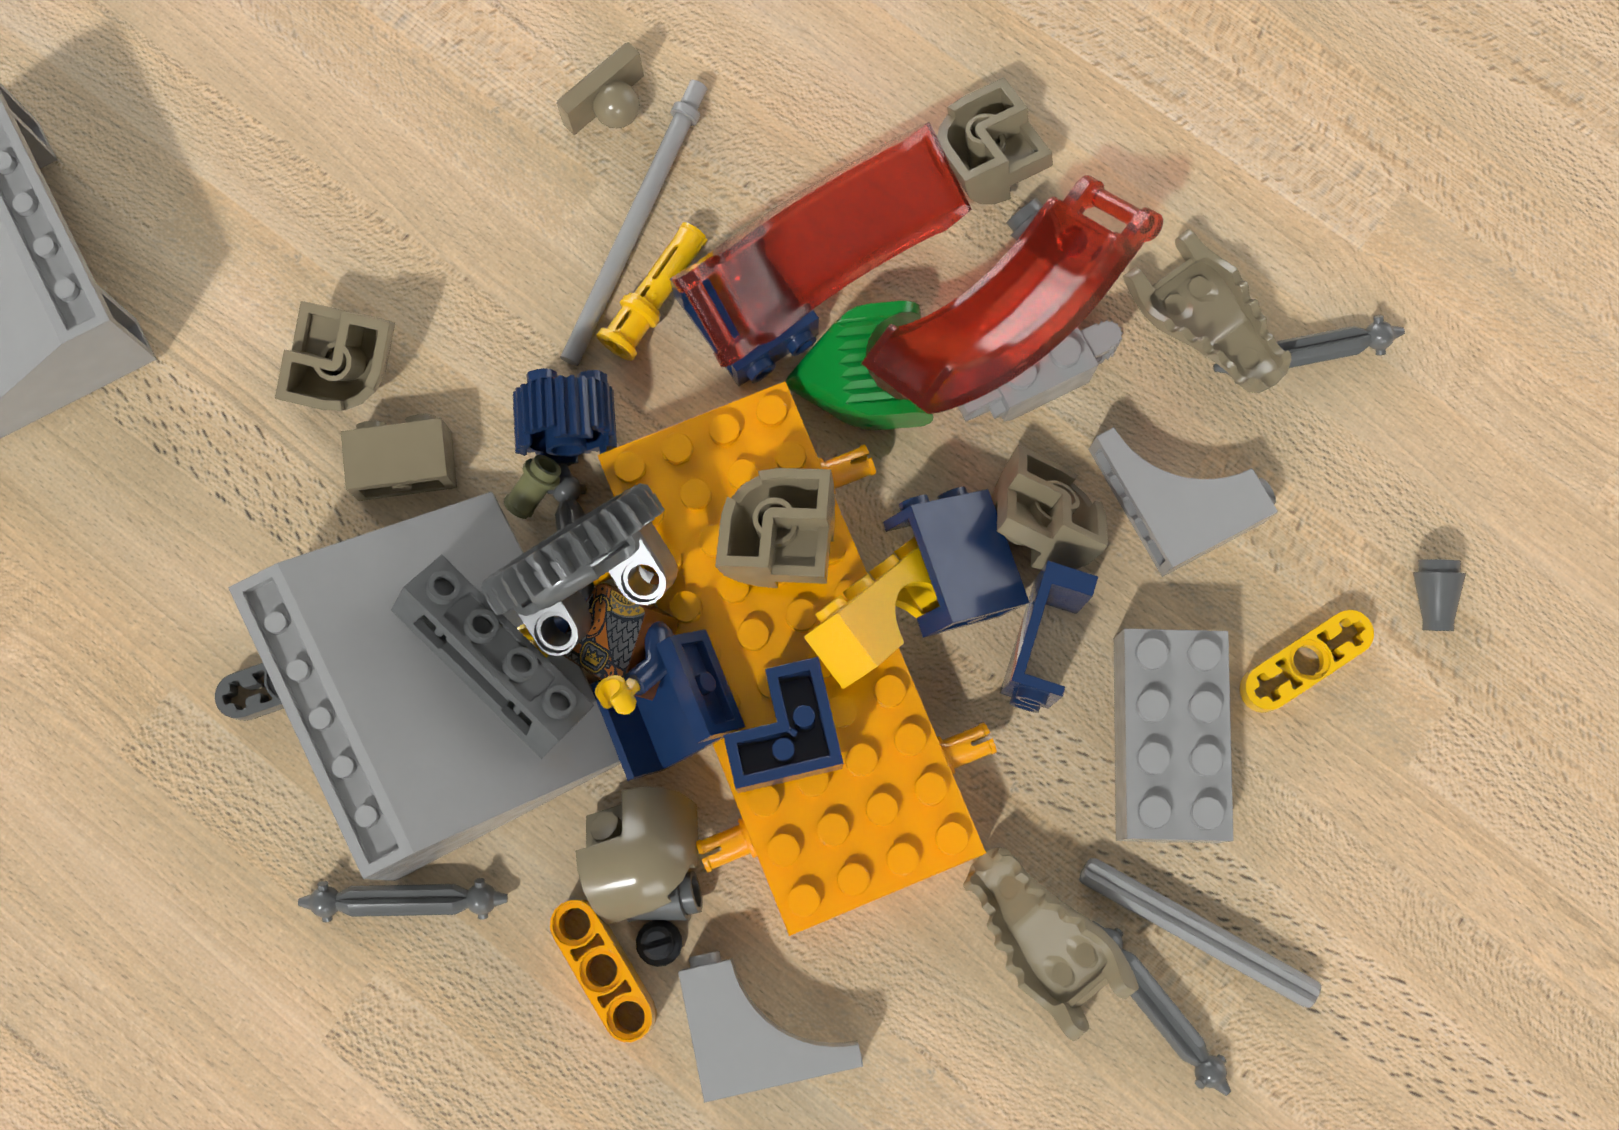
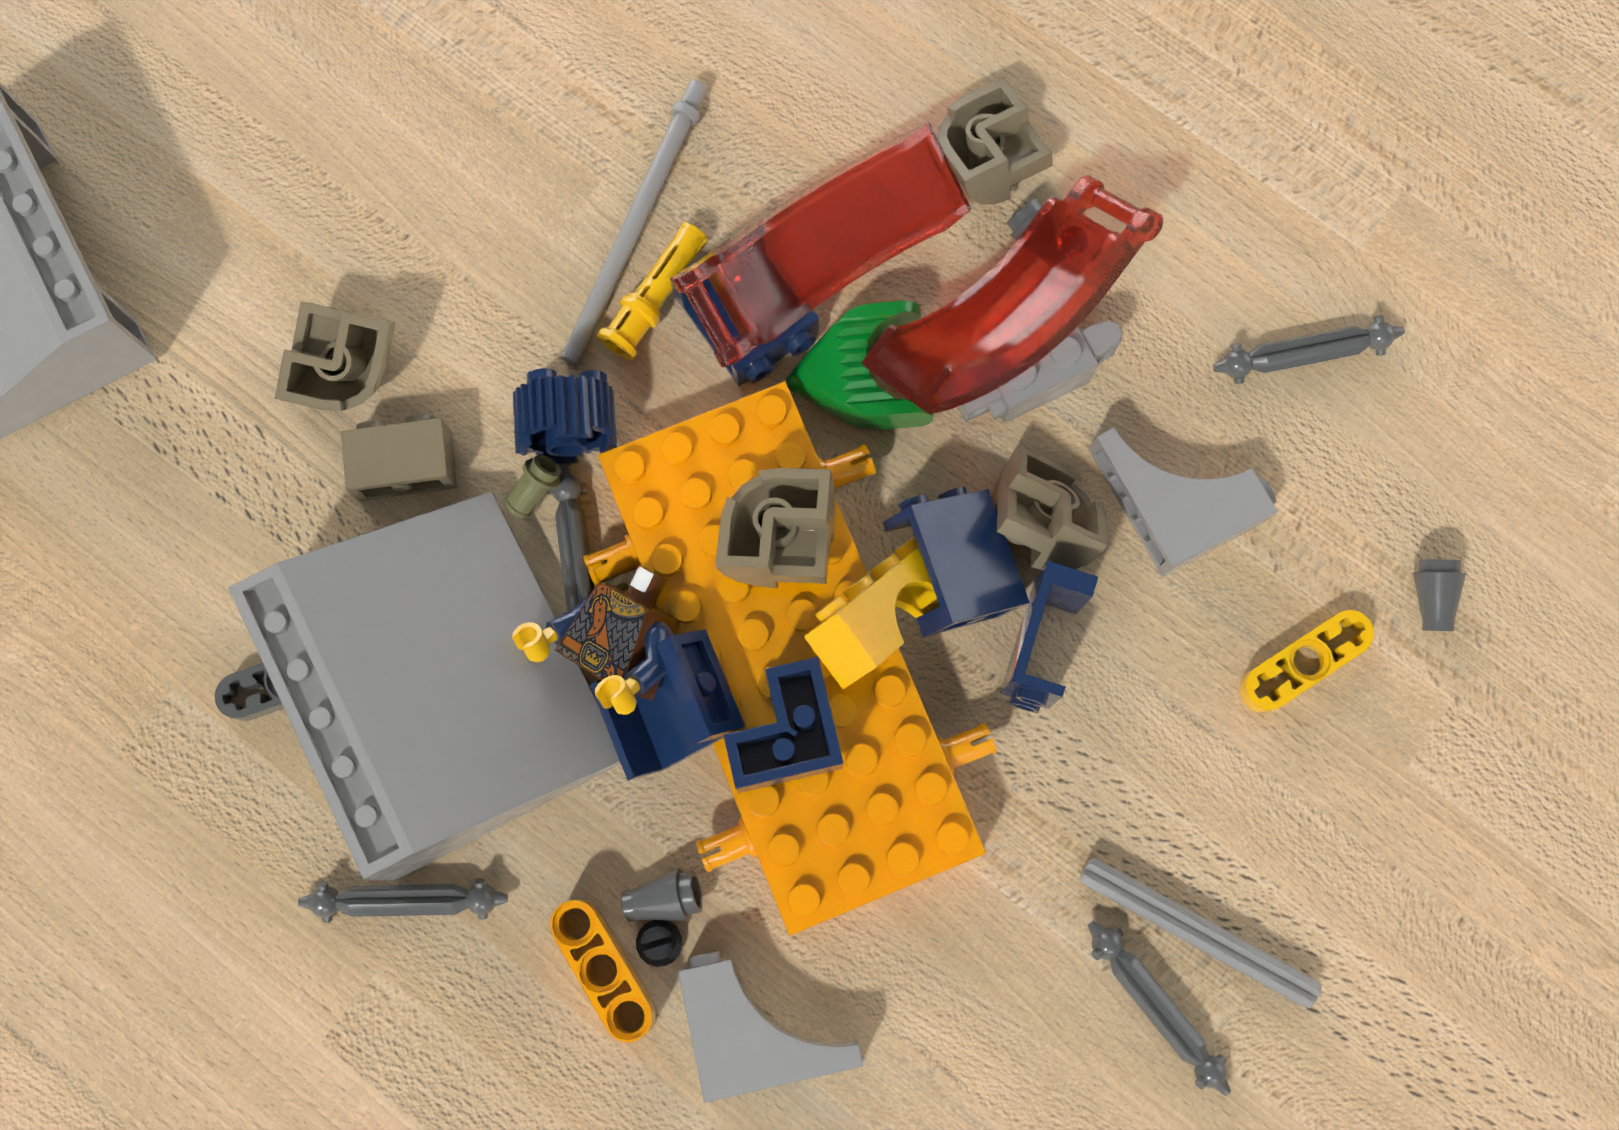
(491, 656): dark grey brick -> none
(605, 93): dark tan tile -> none
(605, 540): dark grey piece -> none
(638, 852): dark tan brick -> none
(1048, 945): dark tan animal -> none
(1172, 736): light grey brick -> none
(1212, 312): dark tan animal -> none

